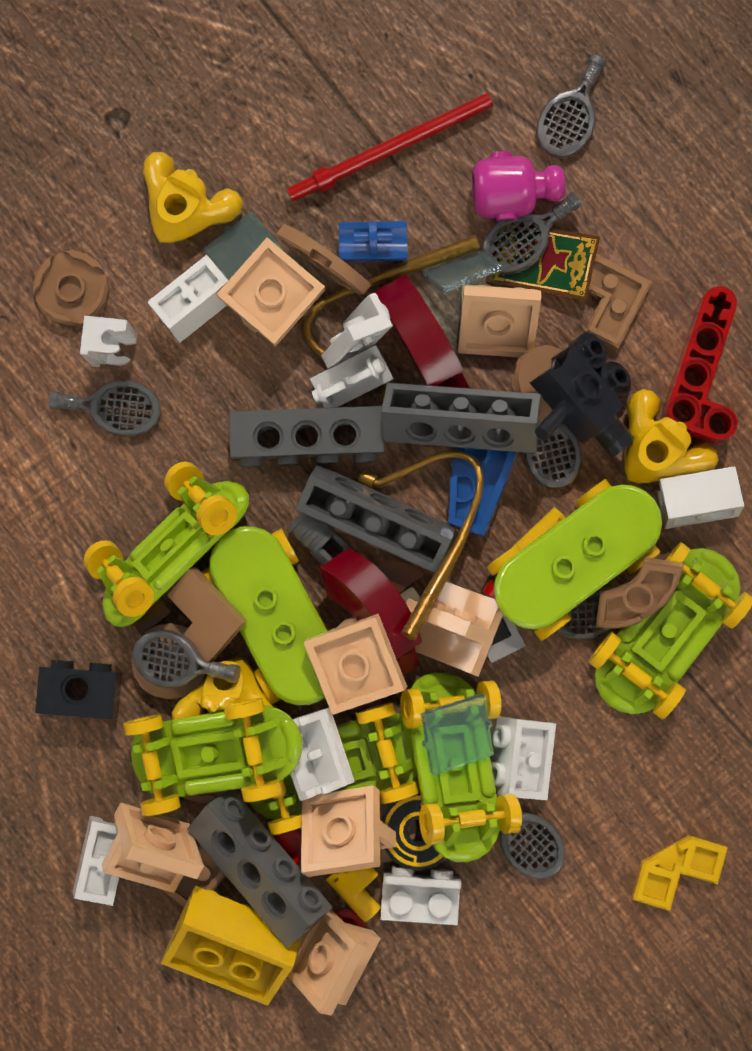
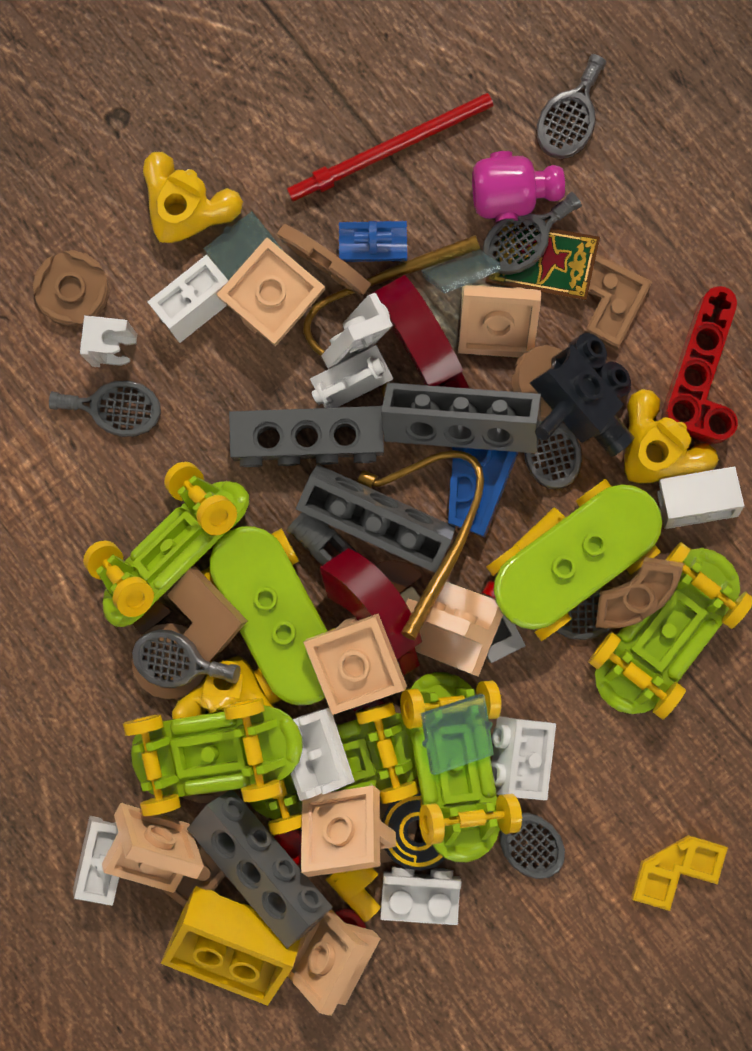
(55, 693): black brick -> none

